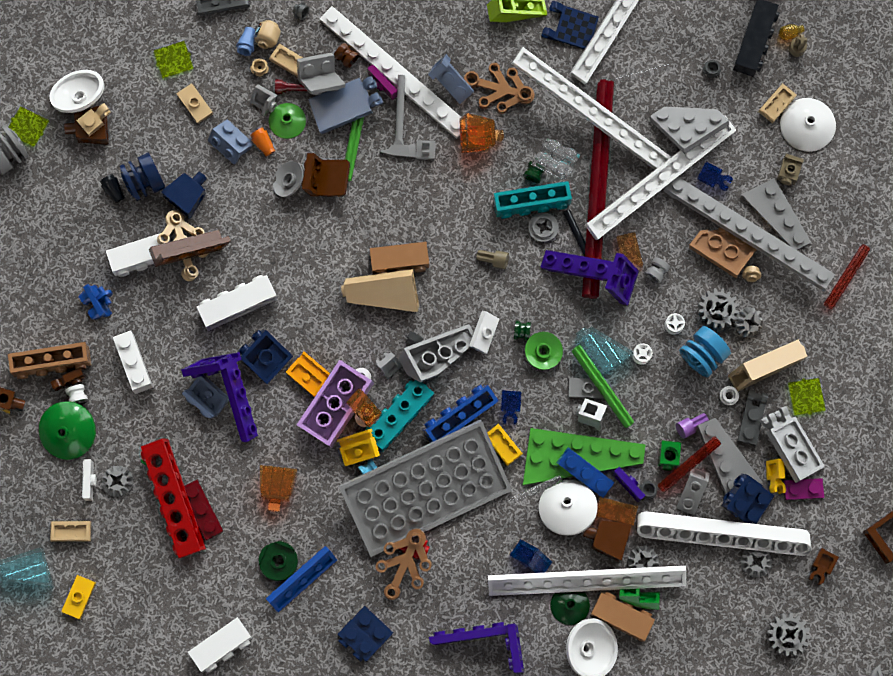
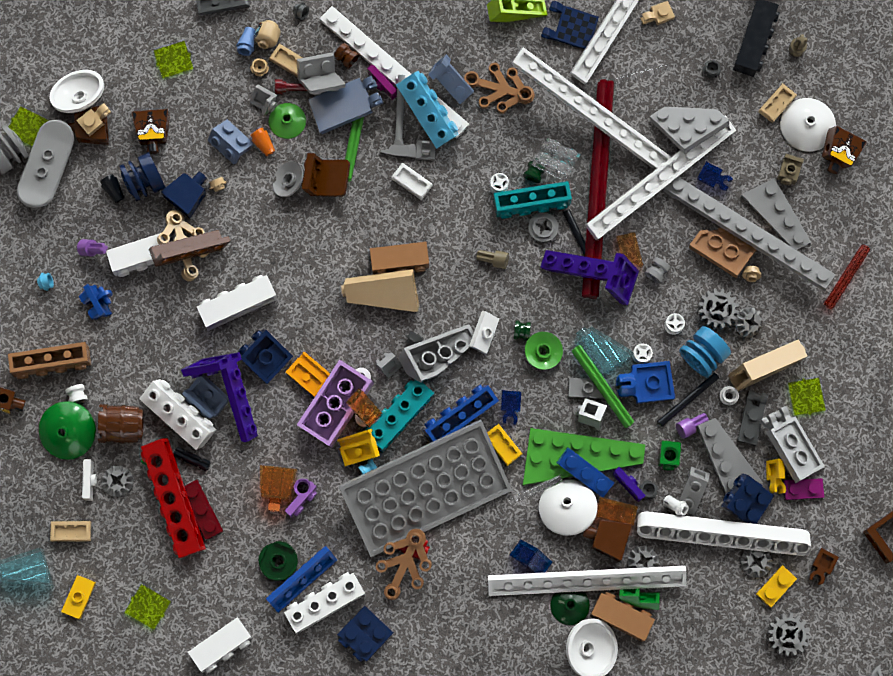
(45, 164): none -> light grey piece
(45, 281): none -> medium azure plate
(71, 378): reddish brown plate -> none
(90, 247): none -> medium lavender piece
(120, 424): none -> reddish brown piece
(133, 362): white brick -> none
(147, 606): none -> clear neon green piece
(152, 128): none -> torso
(178, 414): none -> white brick
(192, 459): none -> black axle
(194, 103): tan plate -> none
(217, 184): none -> tan plate
(296, 506): none -> medium lavender plate
(325, 603): none -> white brick
(412, 181): none -> white plate
(427, 109): none -> medium azure brick
(478, 133): clear orange torso -> none
(479, 632): dark purple bracket -> none
(501, 180): none -> white wheel
(647, 382): none -> blue plate
(659, 13): none -> tan plate
(679, 507): none -> white pin
(688, 399): none -> black bar
(689, 464): clear red axle -> none
(776, 586): none -> yellow plate
(790, 31): clear yellow cylinder -> none
(841, 148): none -> reddish brown torso

